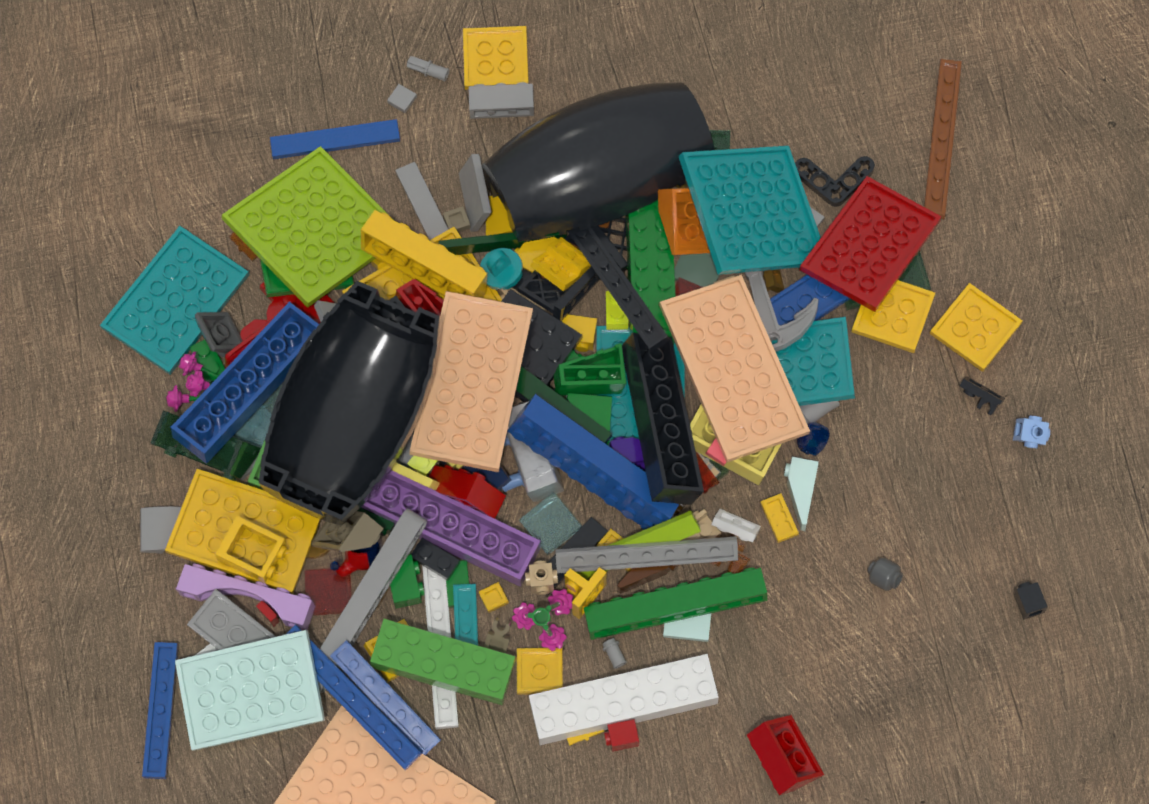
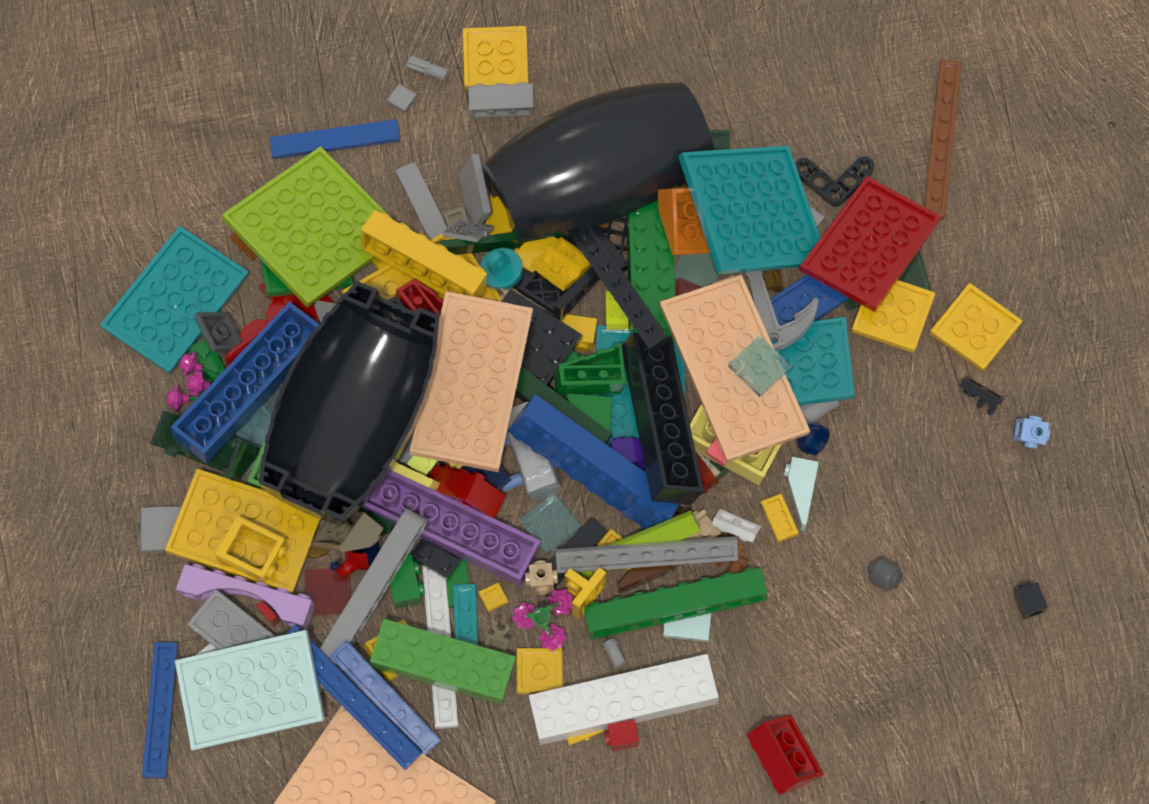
(468, 230): none -> light grey piece
(759, 366): none -> clear light blue tile

